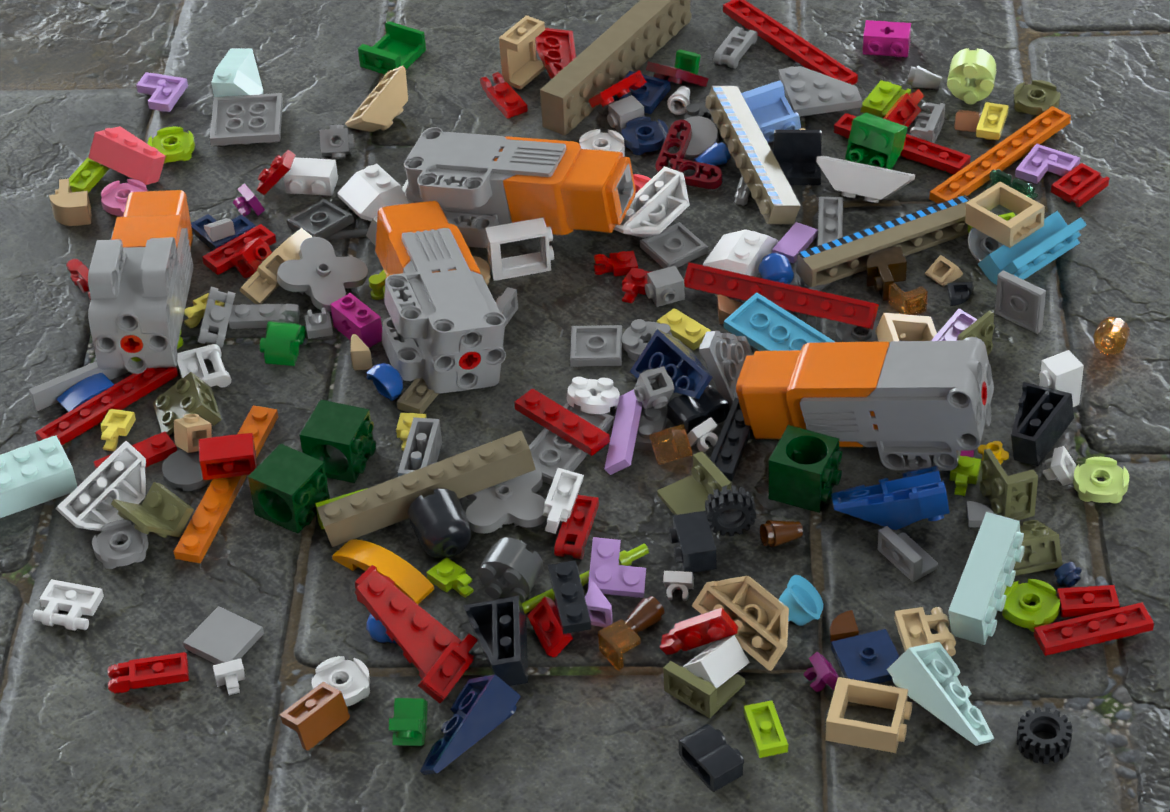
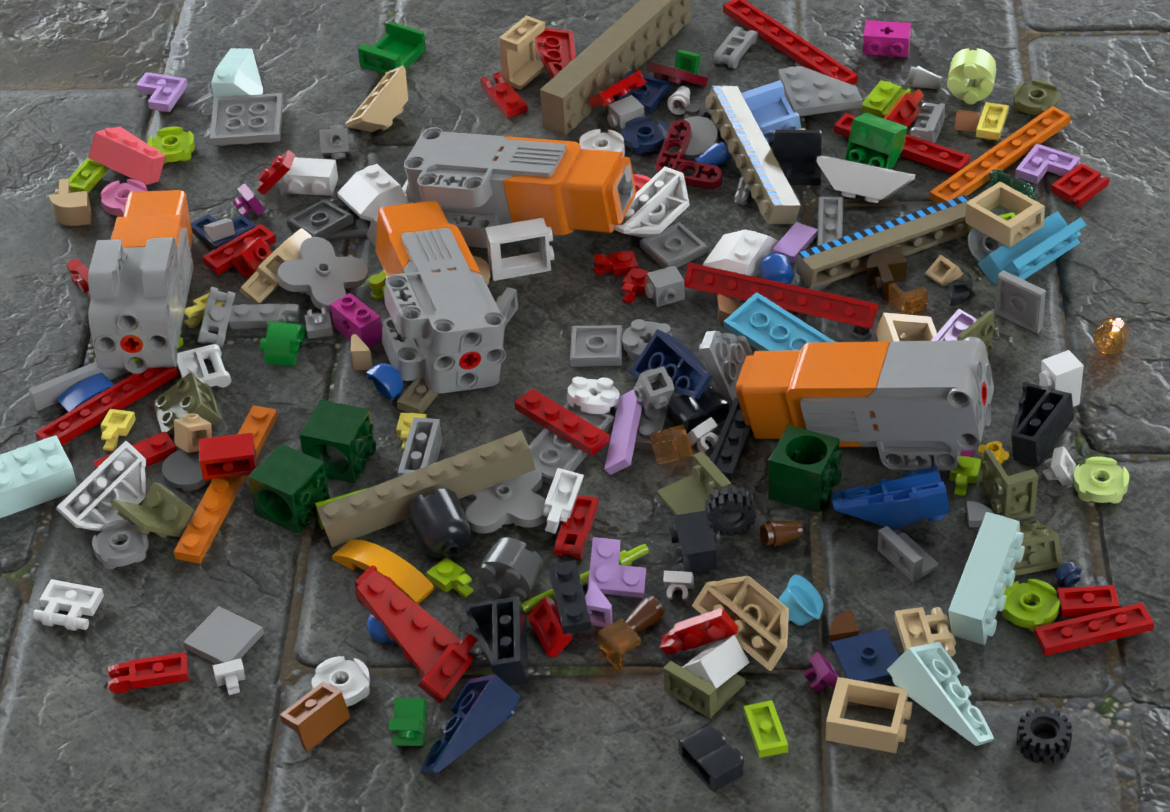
(684, 328): light yellow plate -> none

